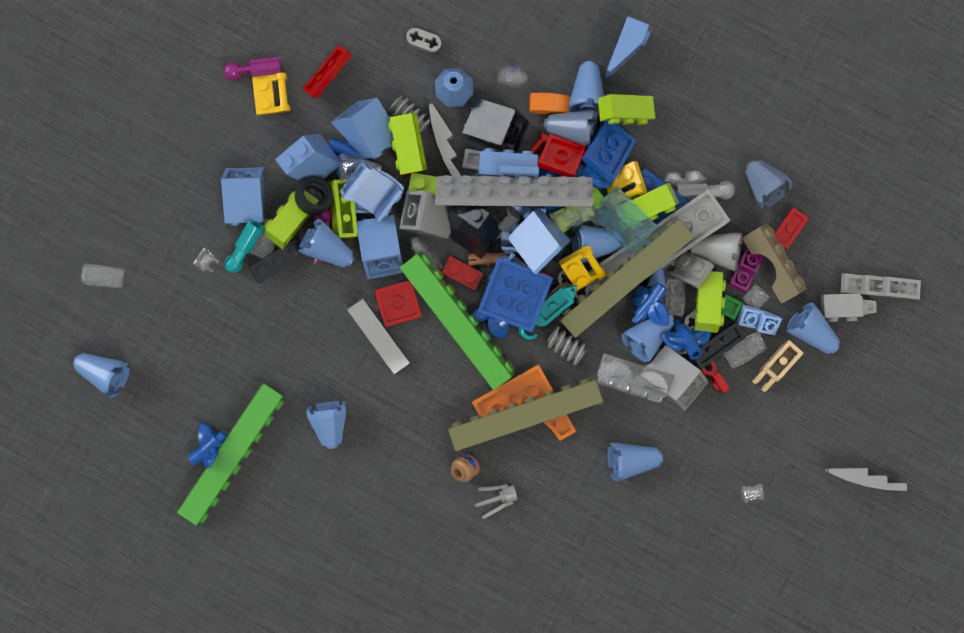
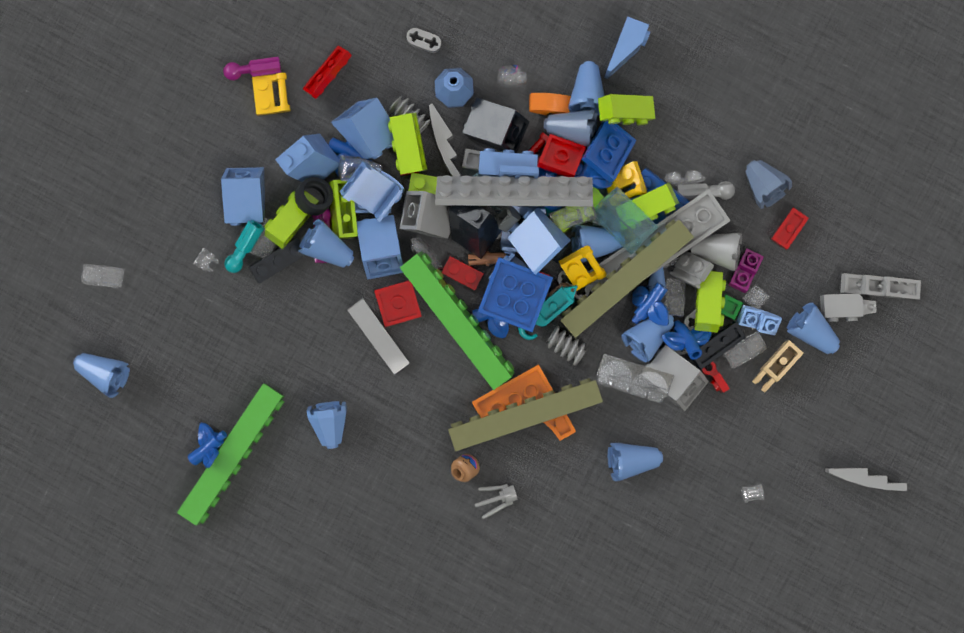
(787, 281): dark tan arch -> none

